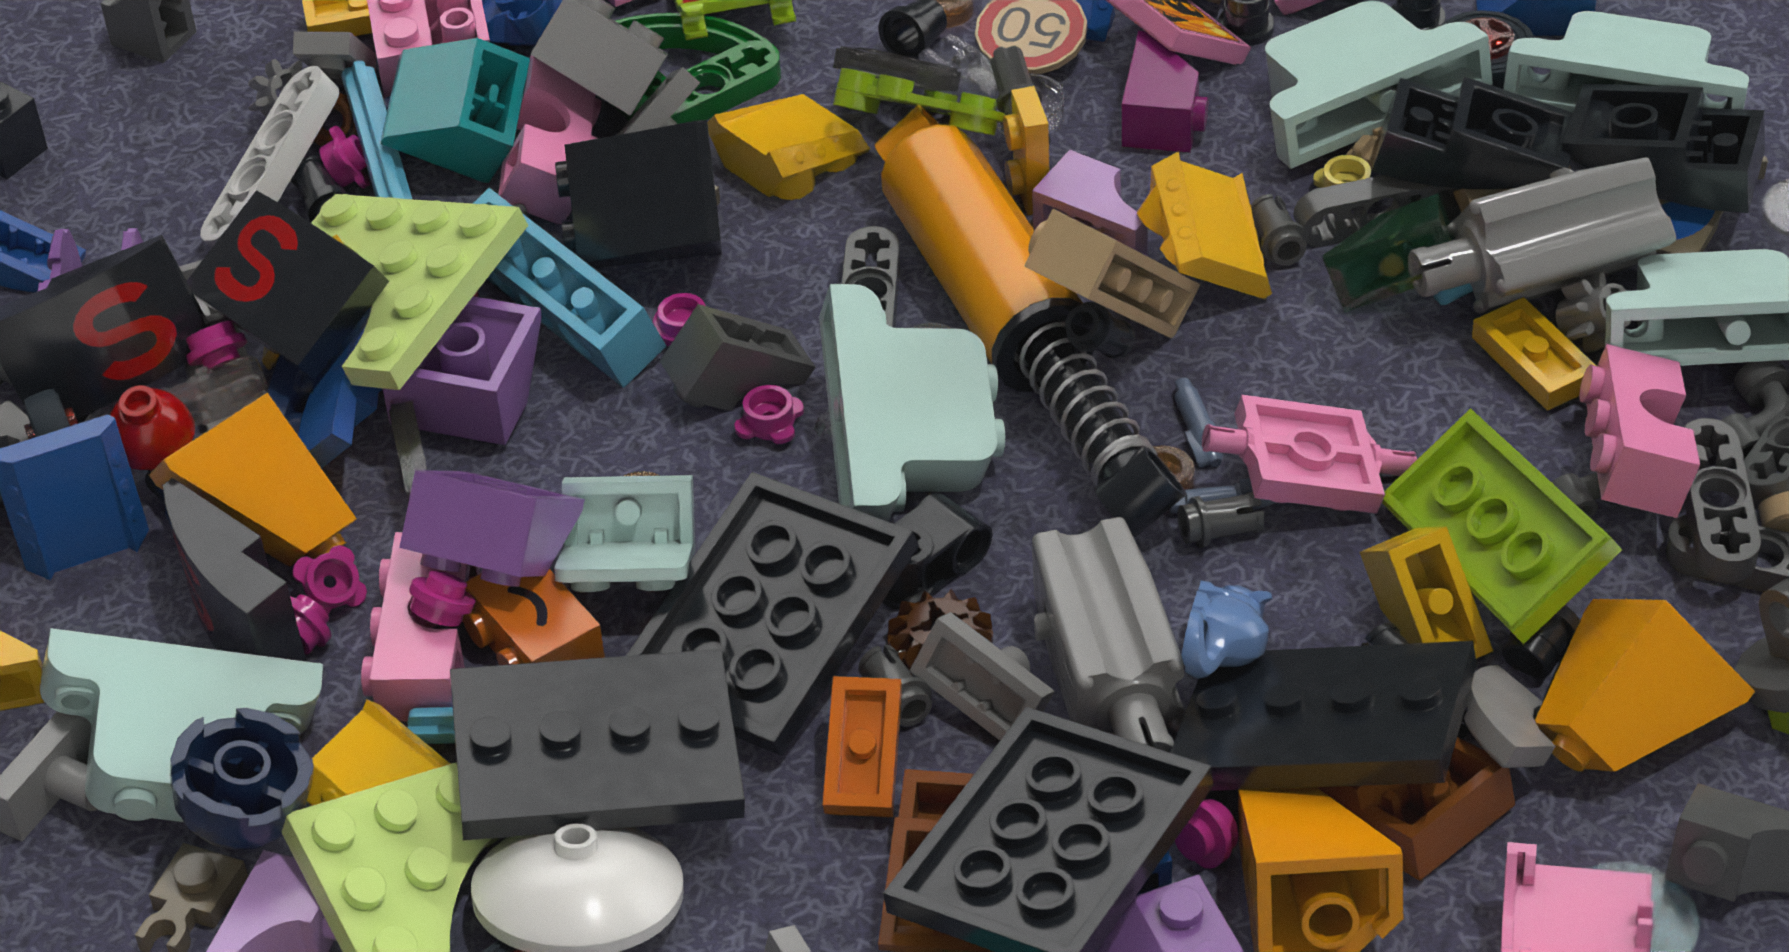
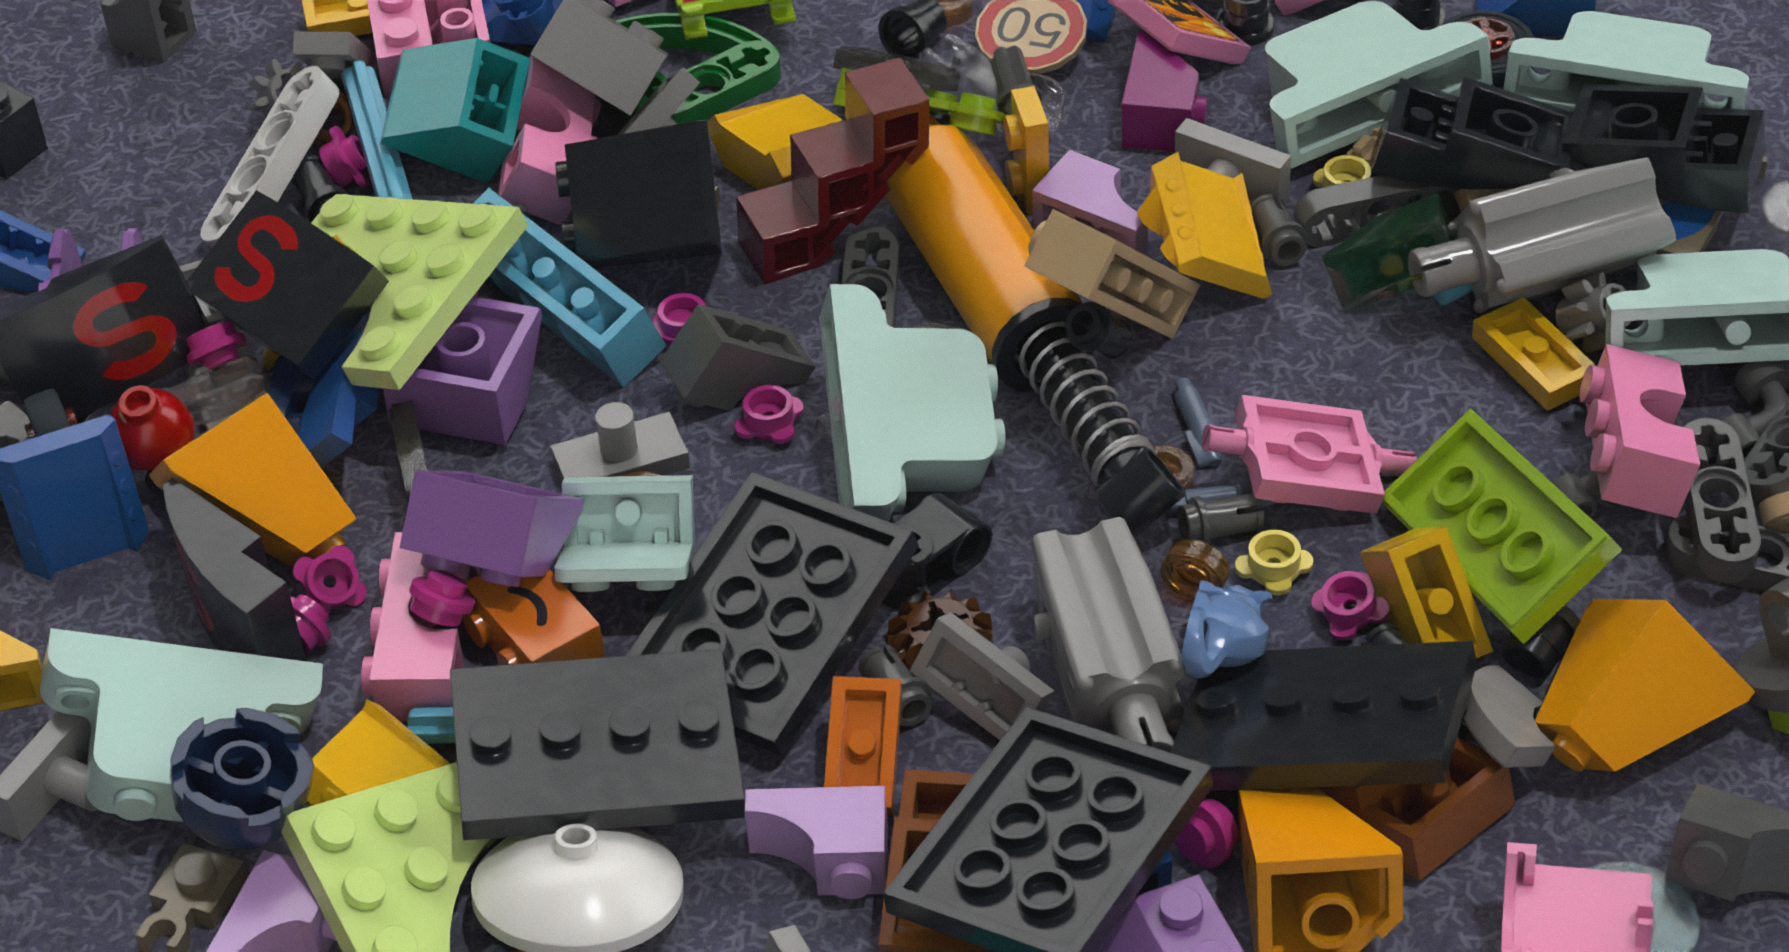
(623, 446): none -> light grey tile
(827, 831): none -> lavender arch
(836, 173): none -> dark red brick
(1191, 562): none -> clear orange tile
(1216, 150): none -> light grey tile
(1274, 561): none -> light yellow plate
(1348, 589): none -> dark pink plate

